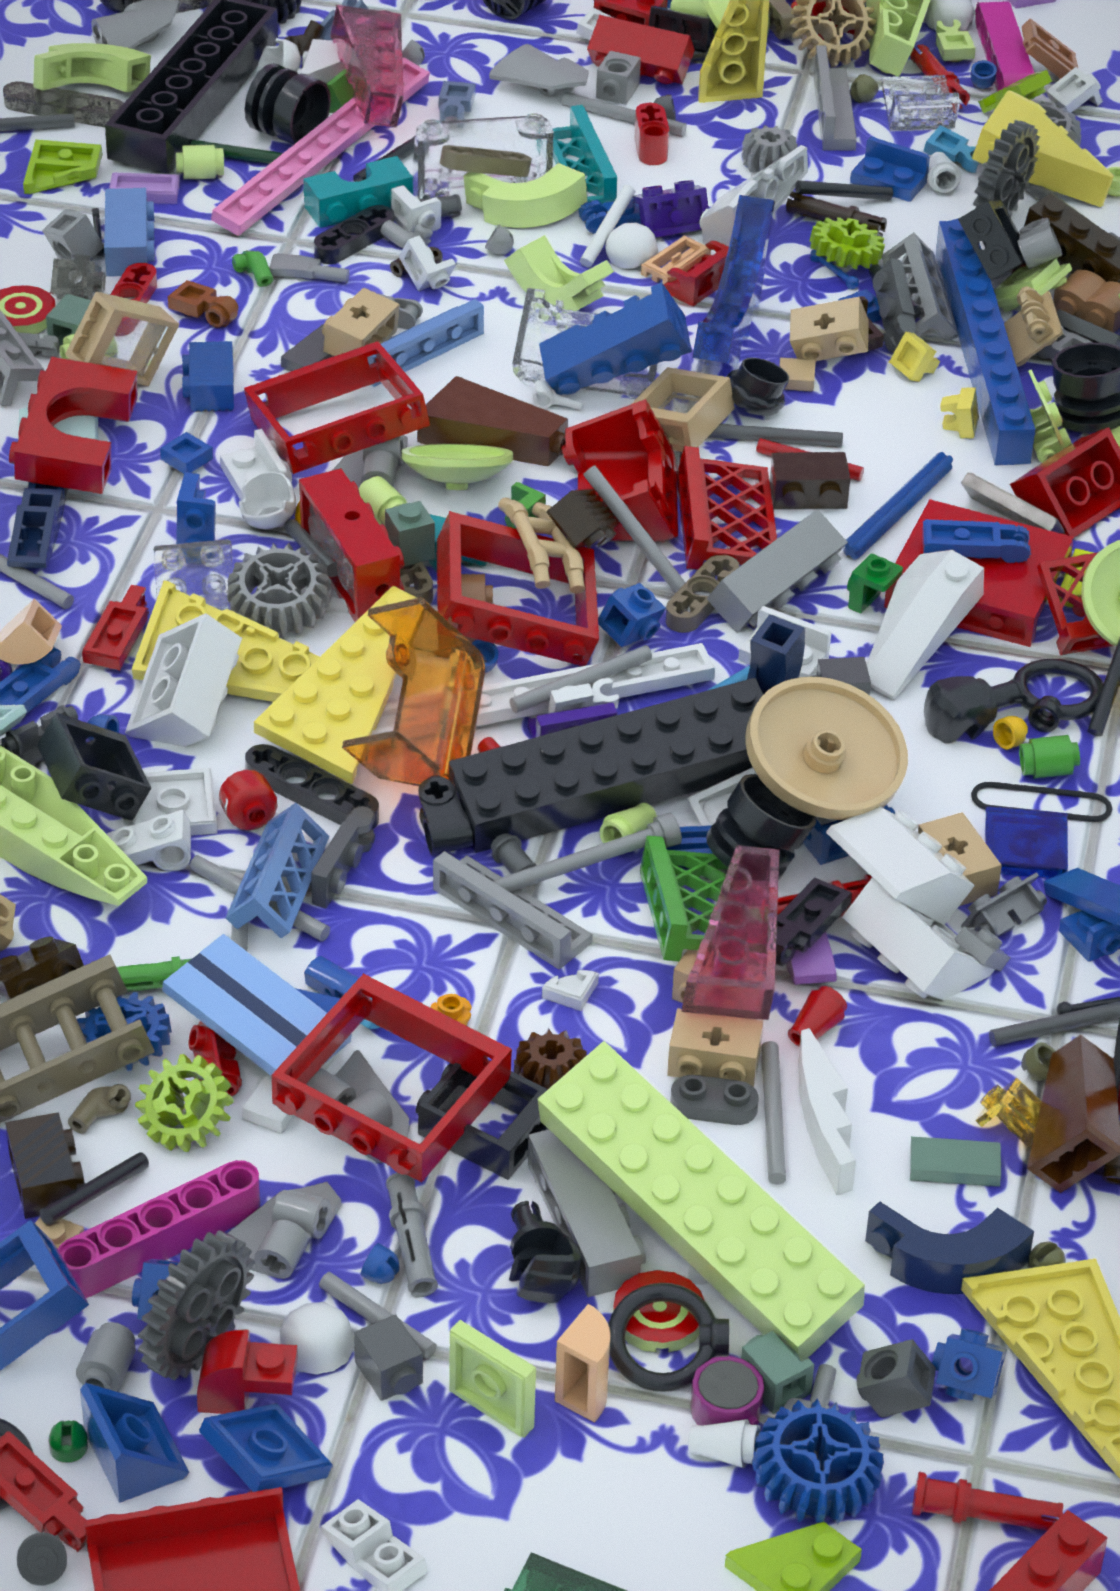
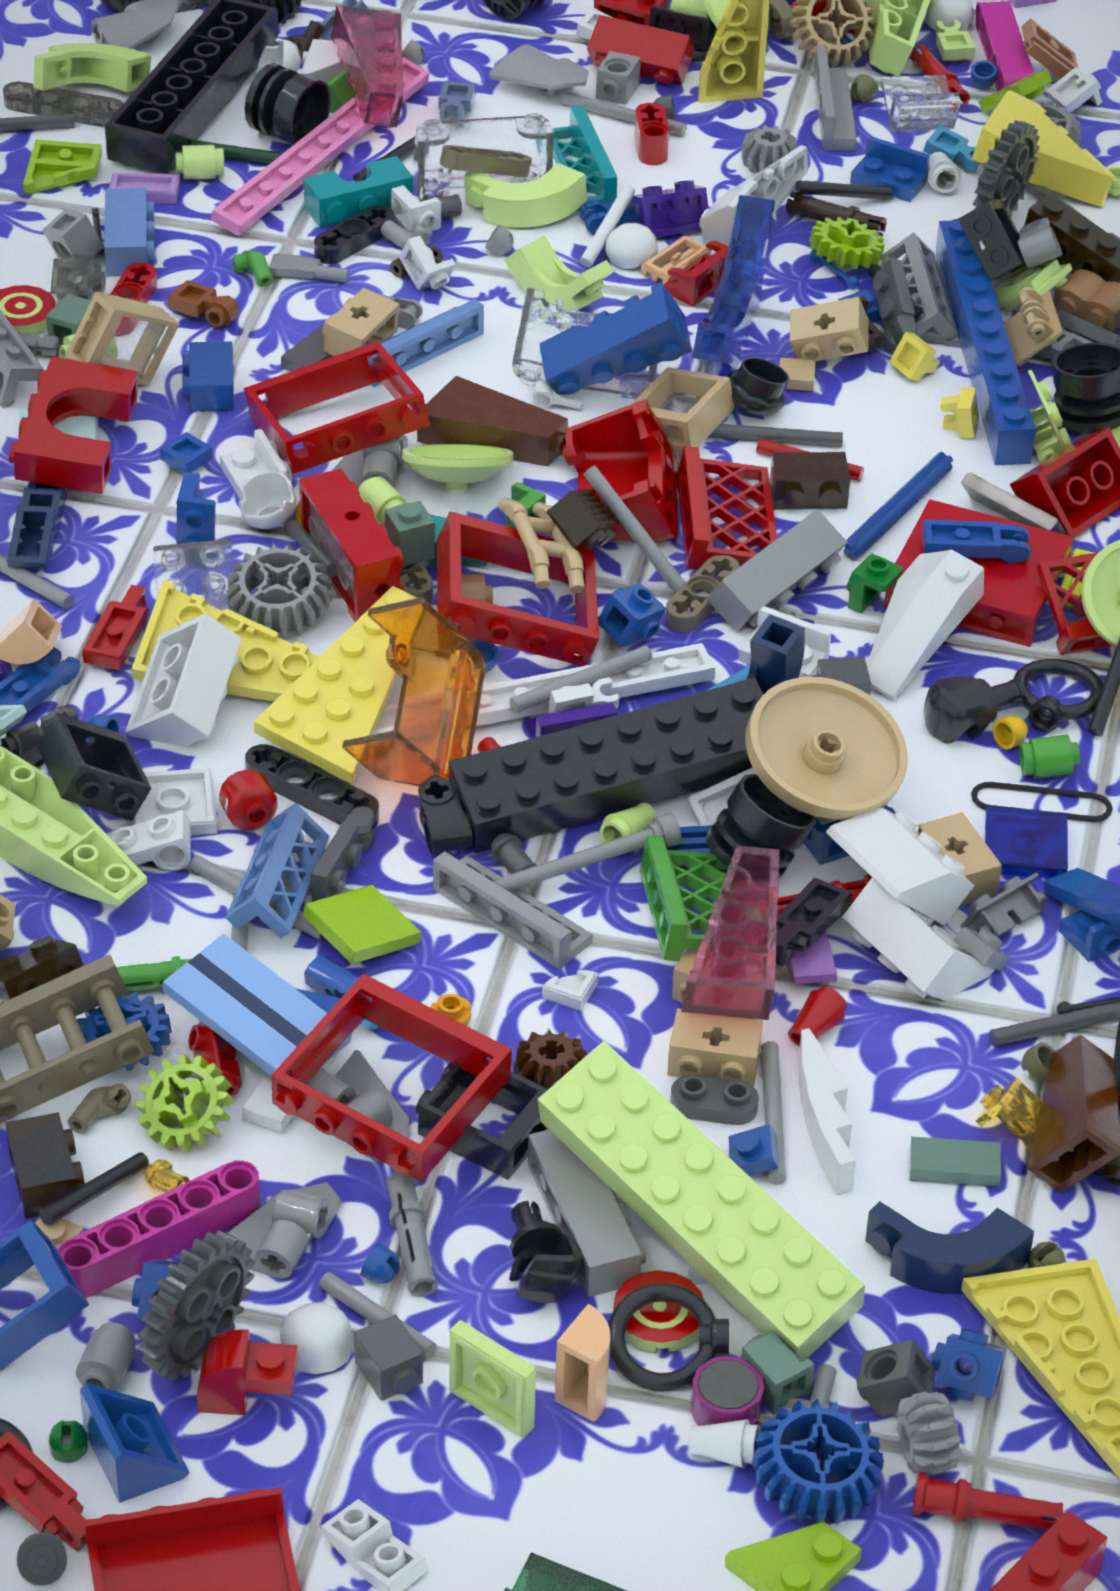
(161, 1177): none -> clear yellow arm
(265, 1447): blue plate -> none
(362, 924): none -> lime tile
(754, 1150): none -> blue plate
(928, 1433): none -> light grey gear

